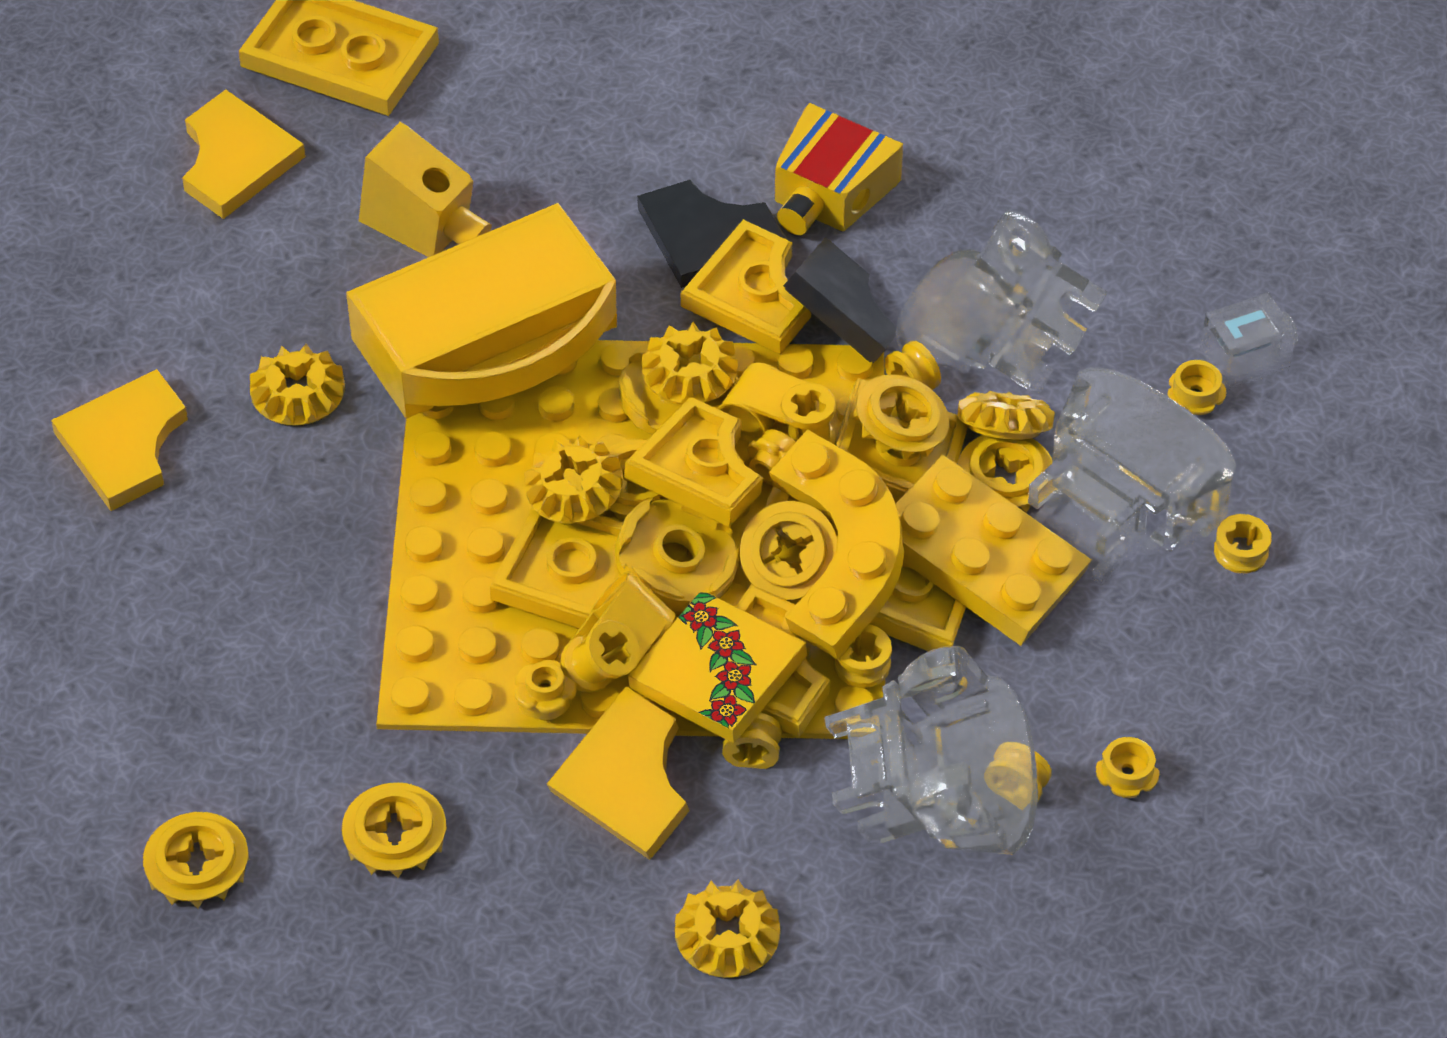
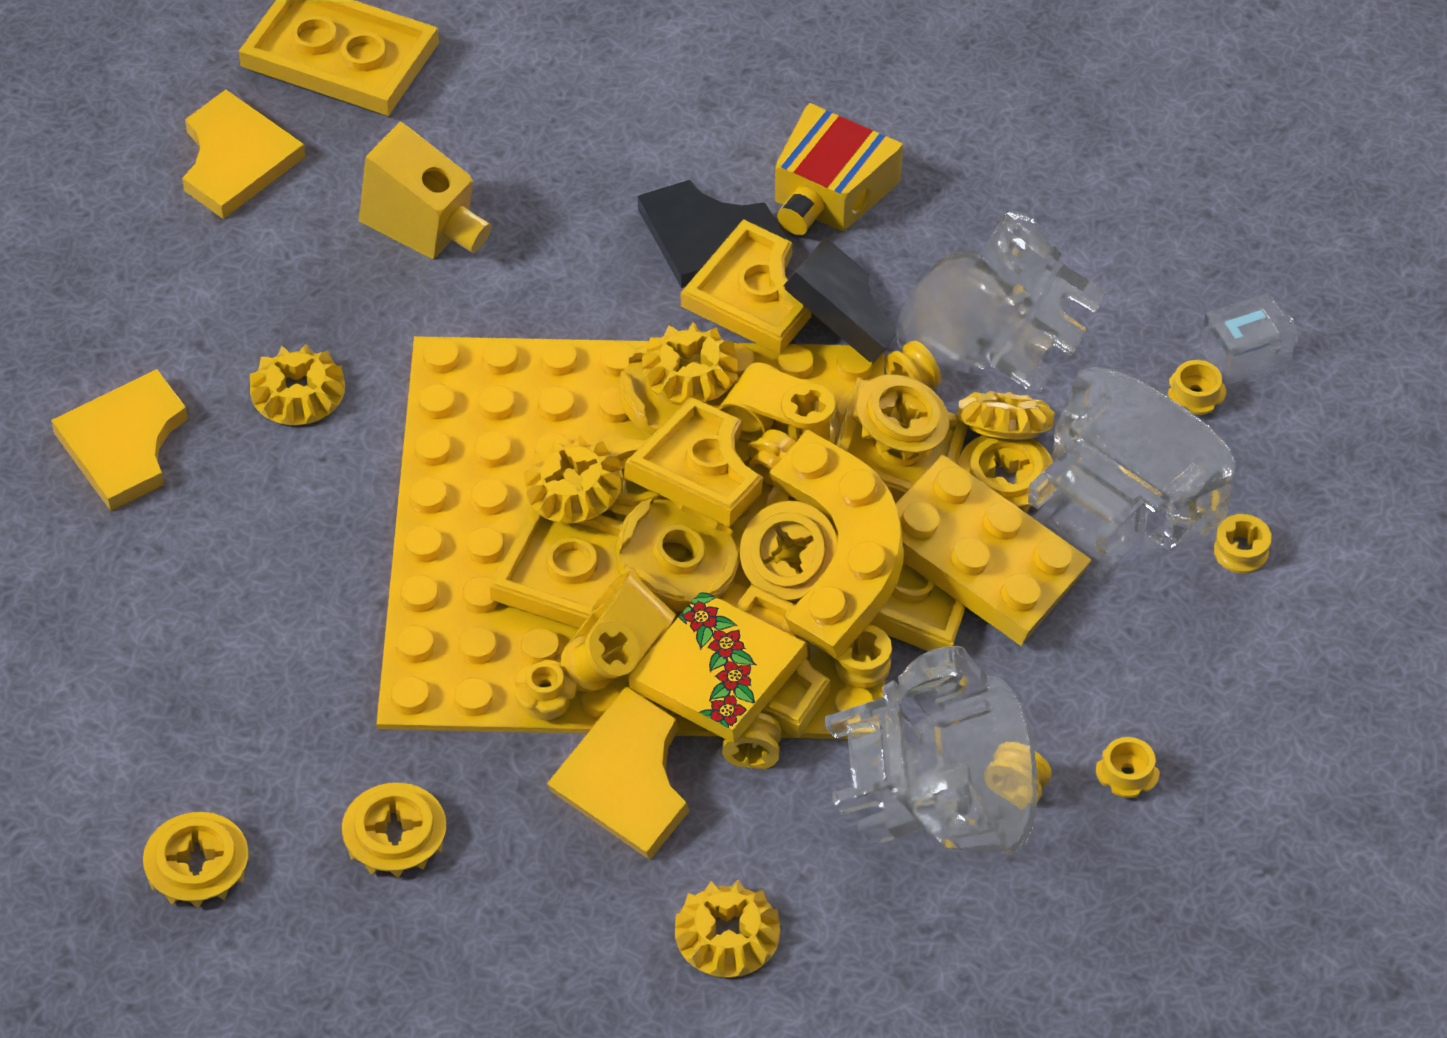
(485, 314): yellow piece -> none

